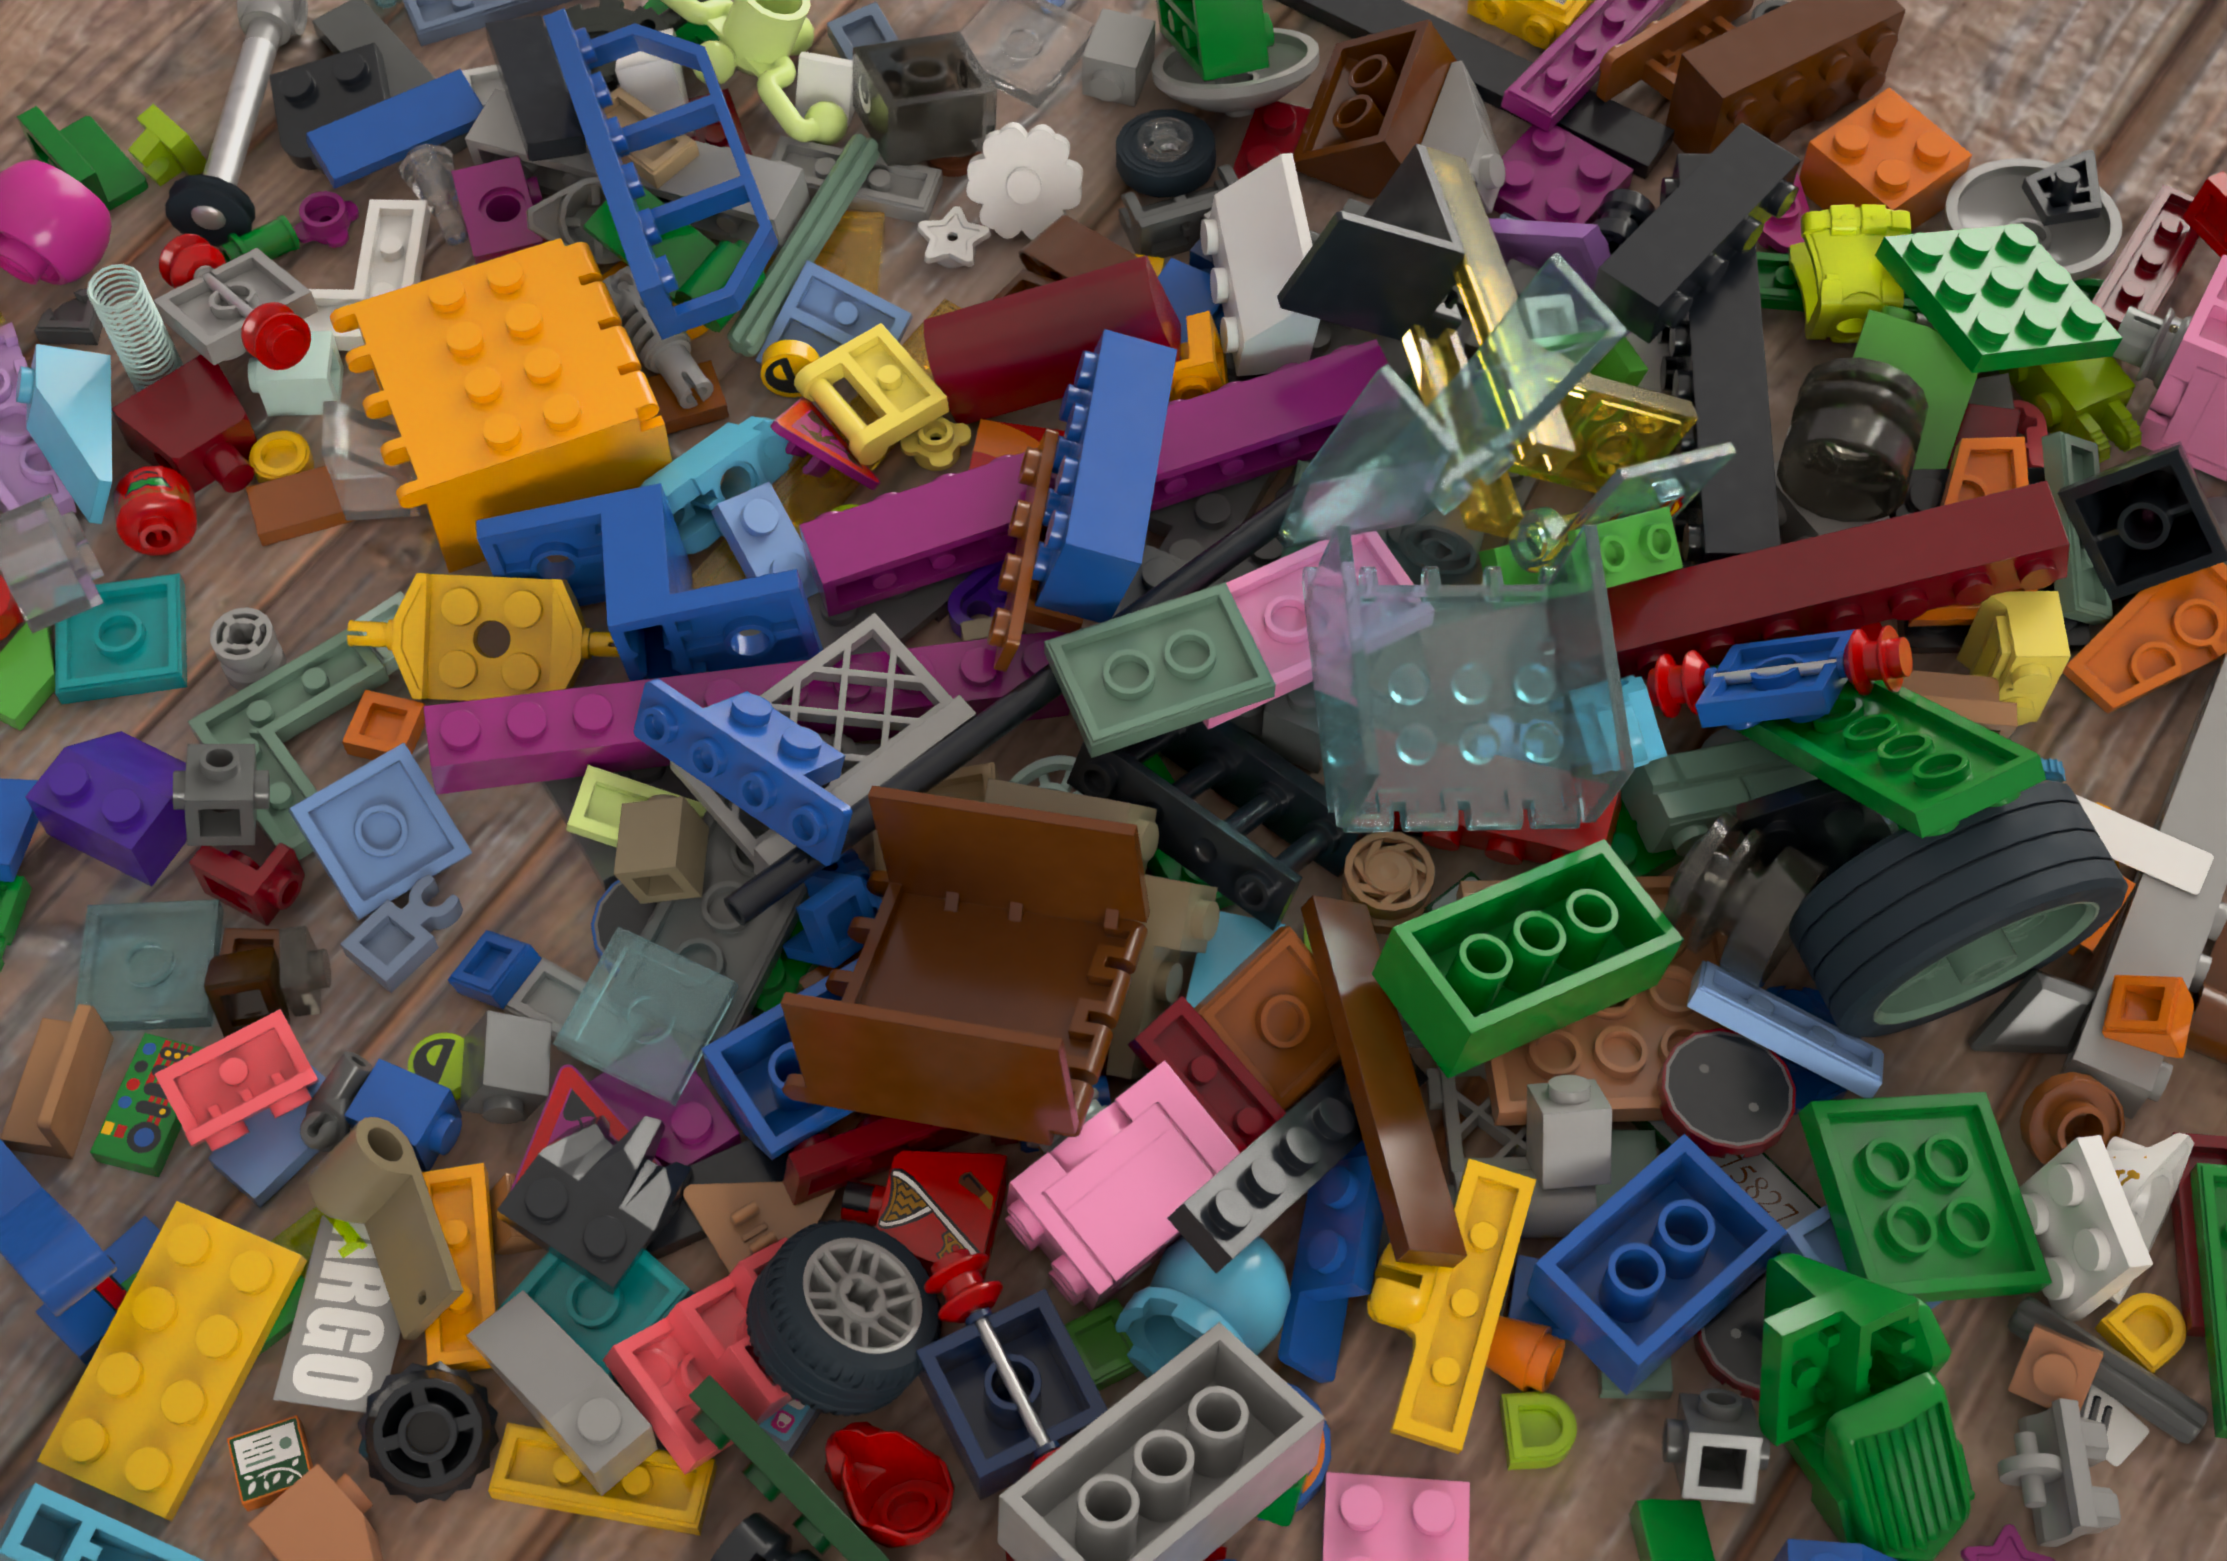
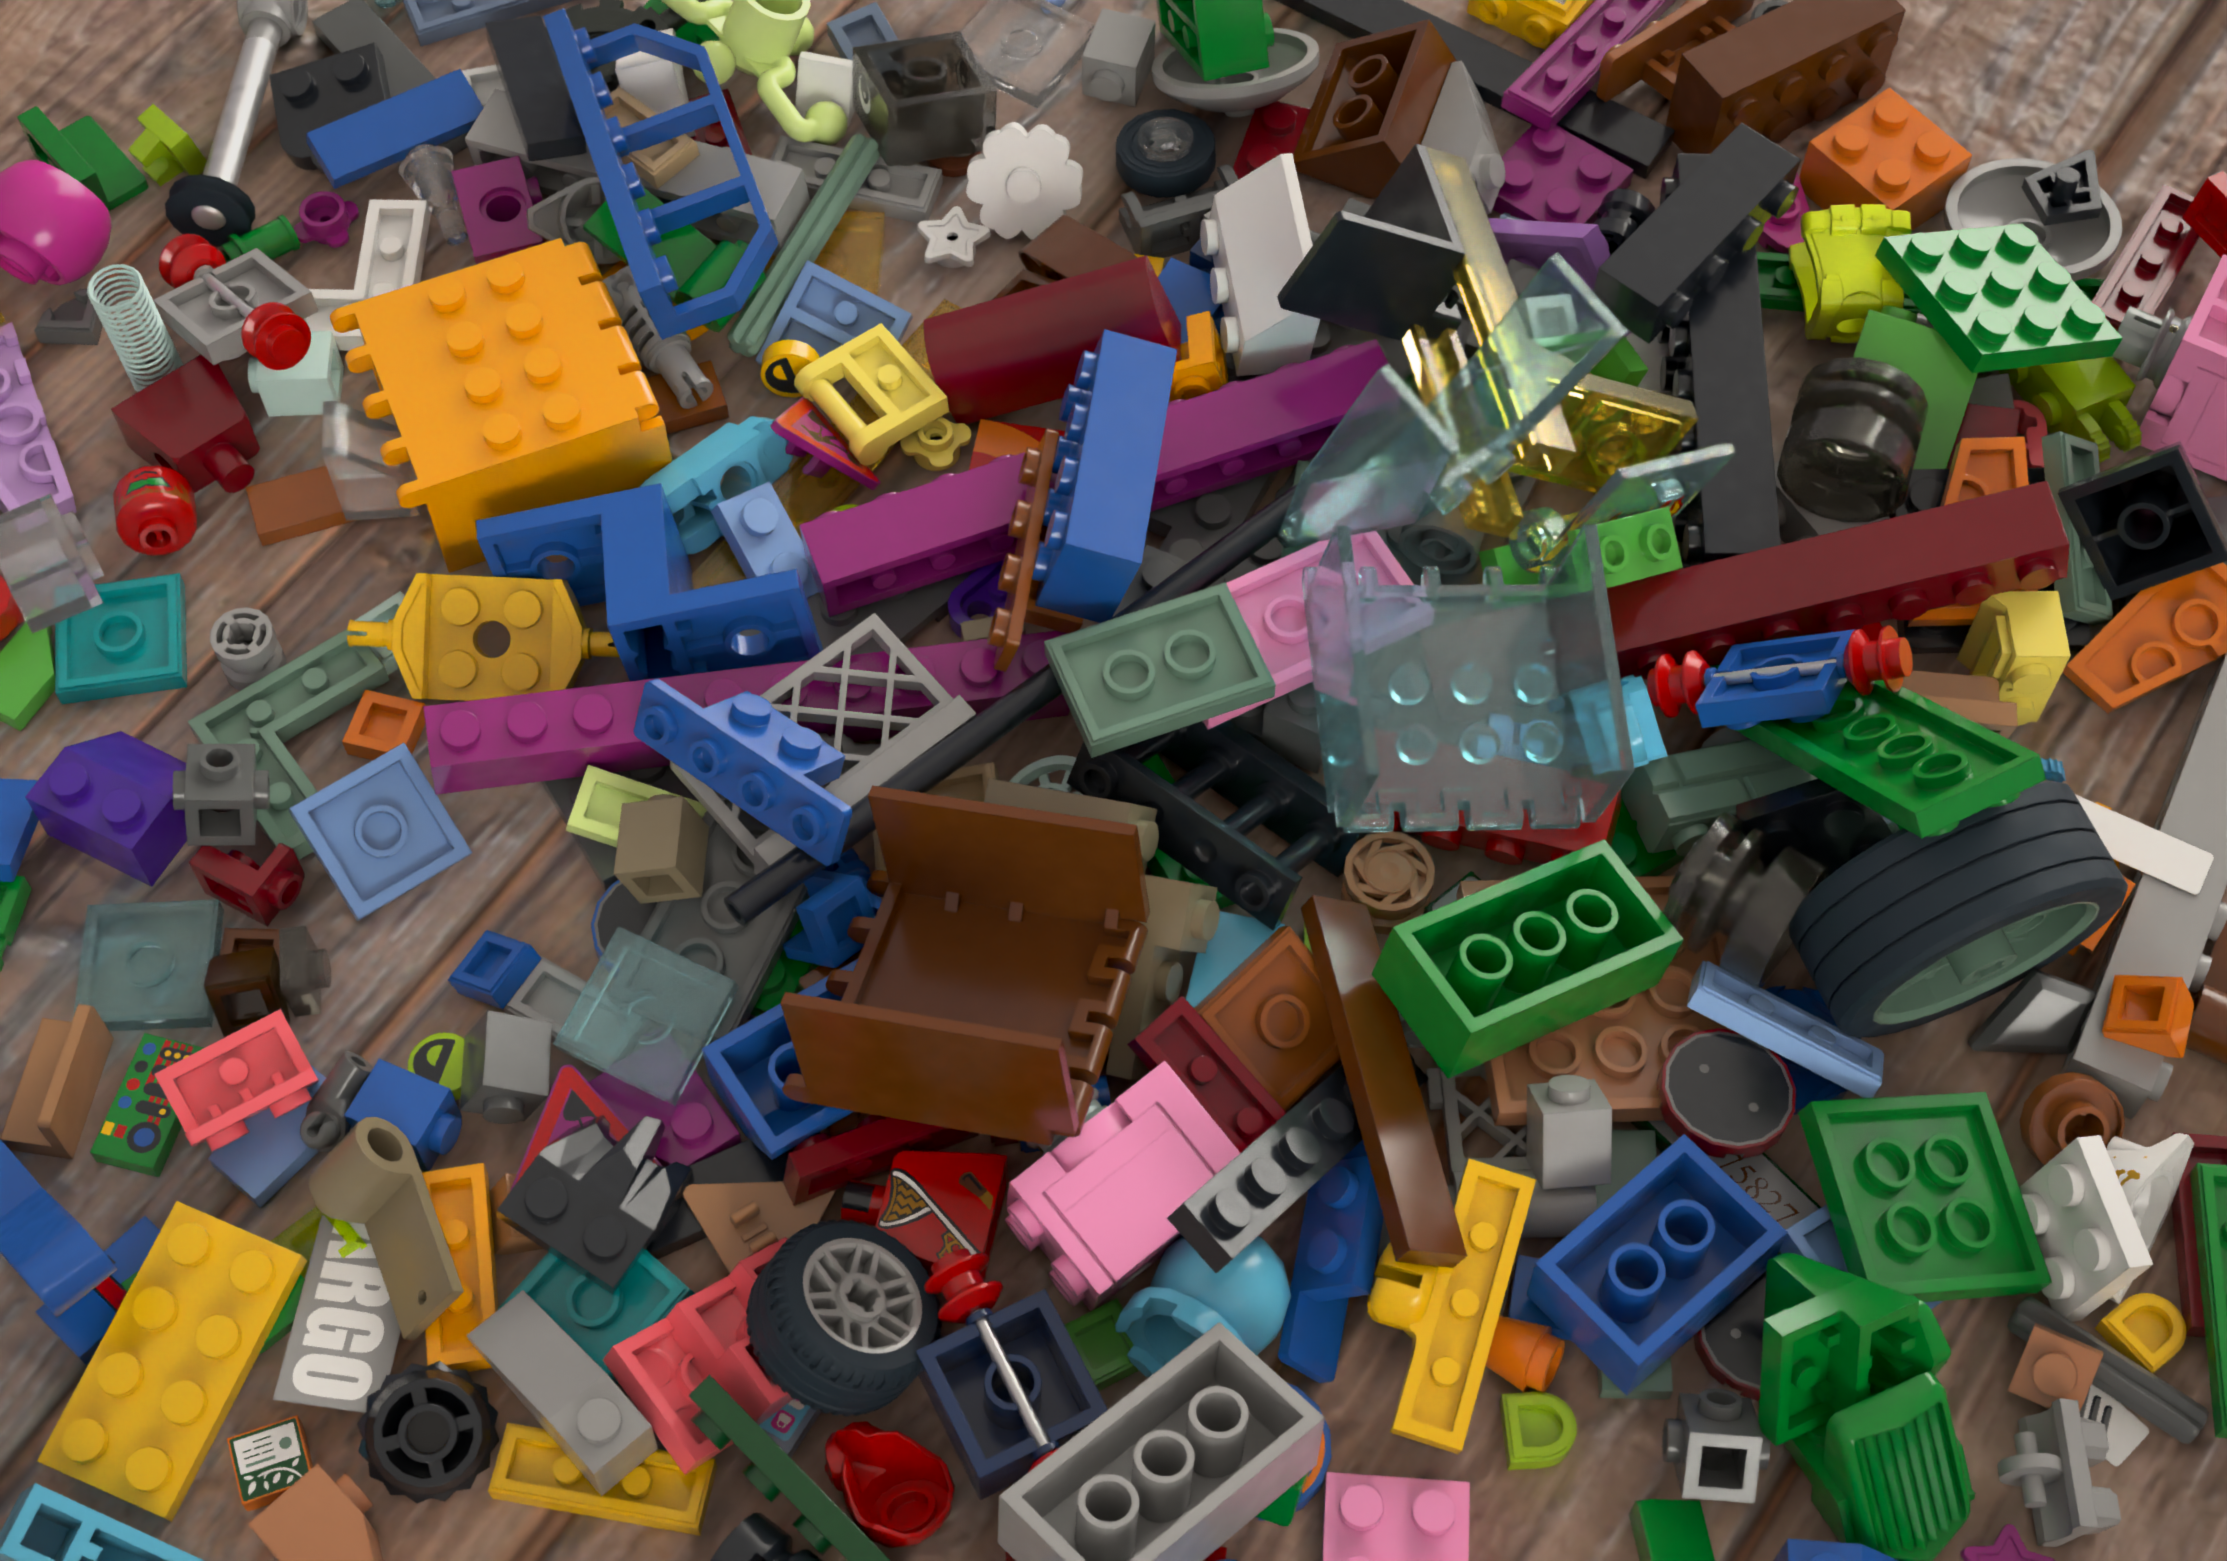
(71, 420): medium azure slope -> none
(280, 455): yellow tile -> none
(398, 940): sand blue plate -> none

